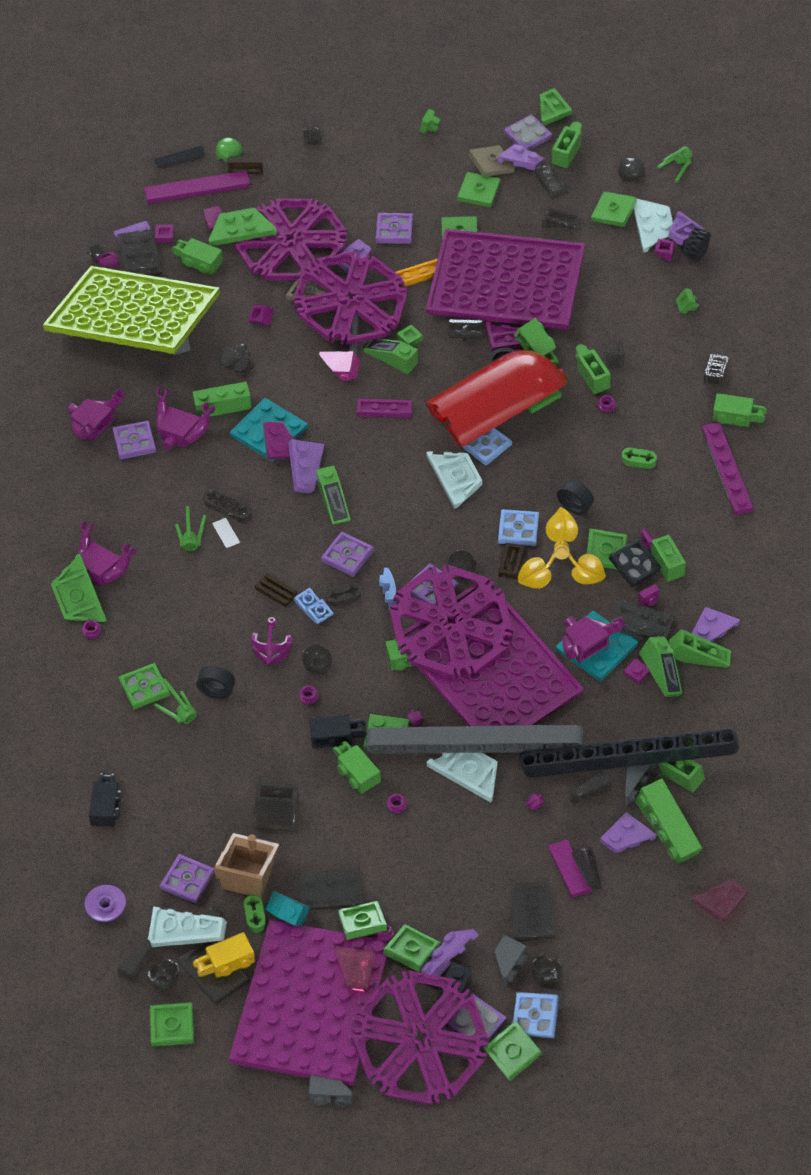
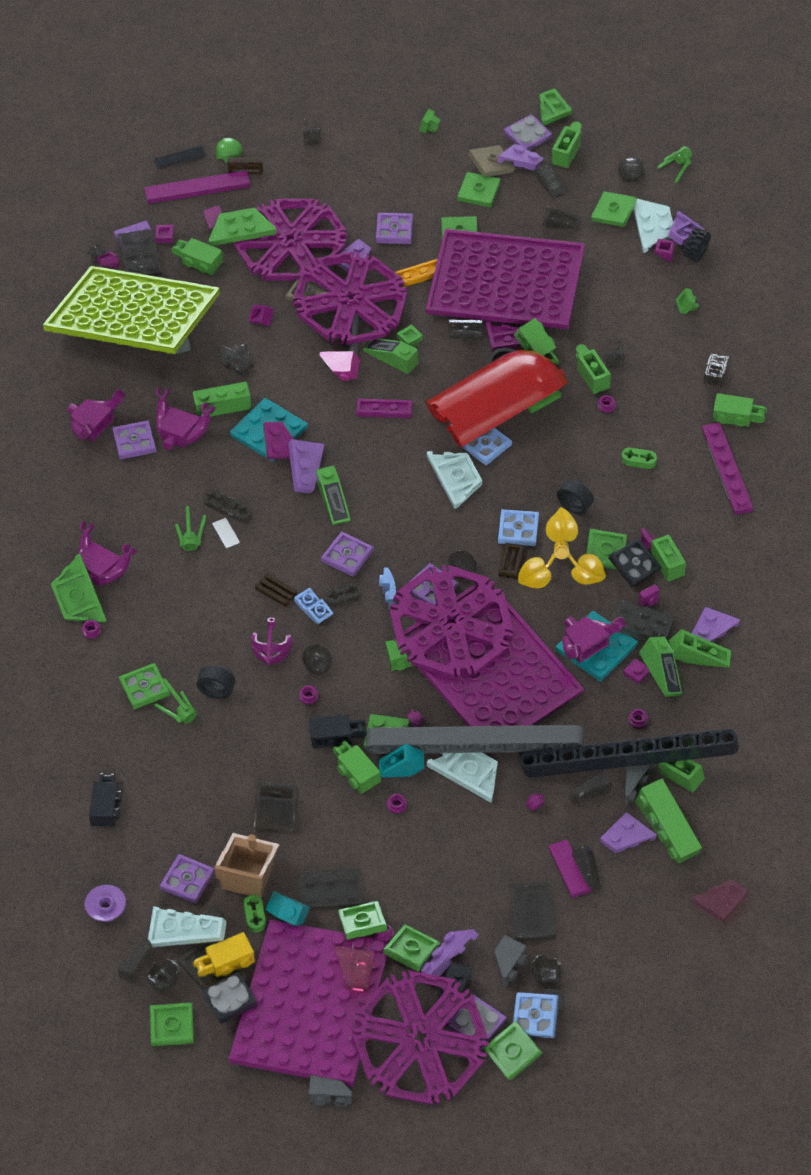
(229, 998): none -> light grey piece
(402, 762): none -> teal slope
(638, 713): none -> magenta plate

